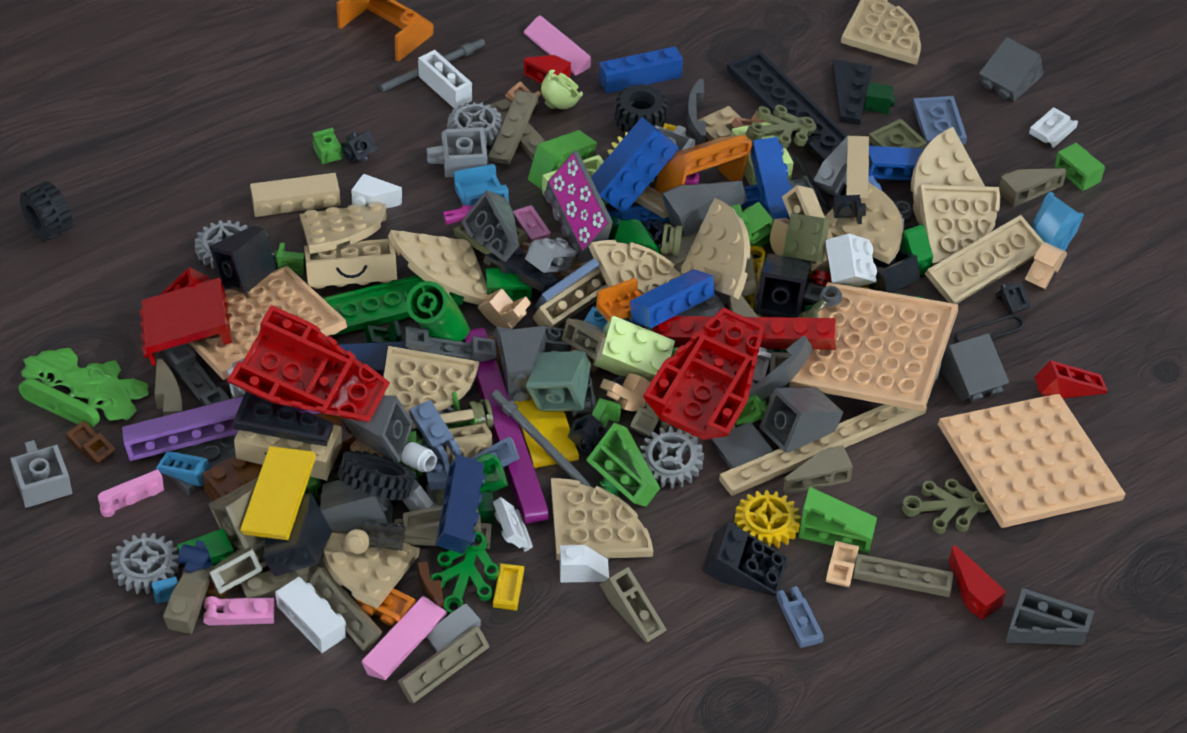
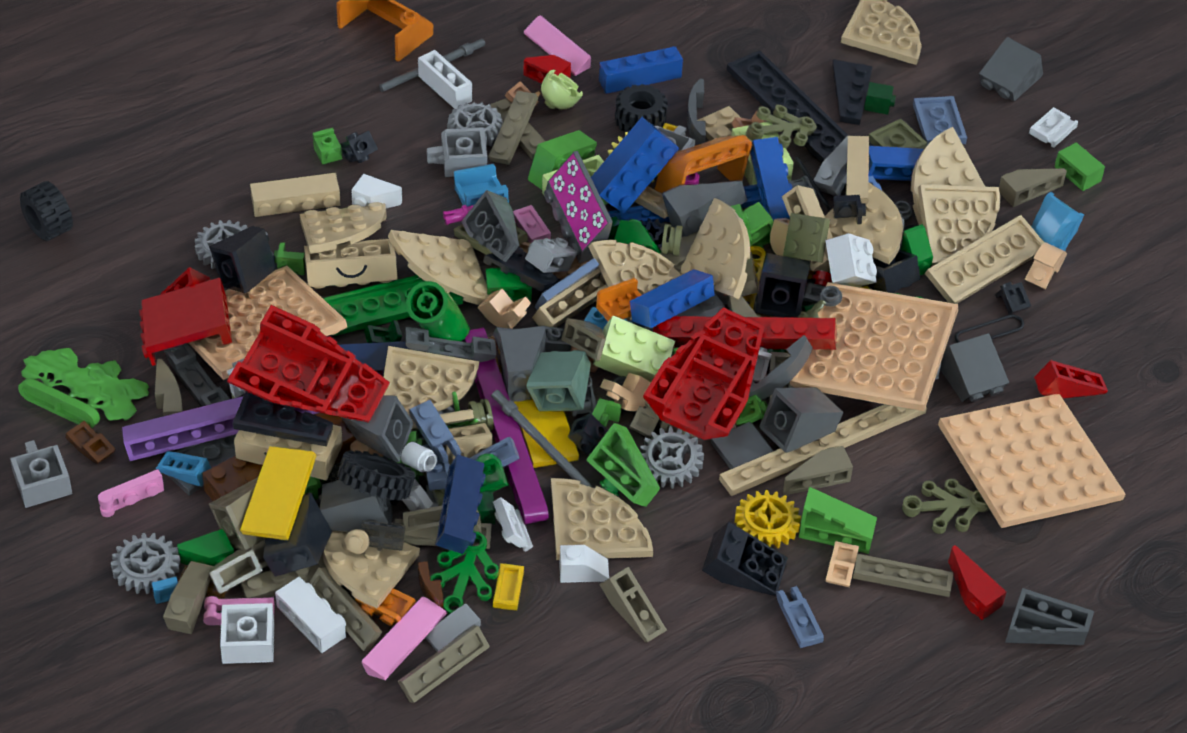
(194, 557): dark blue piece -> none
(247, 633): none -> white brick

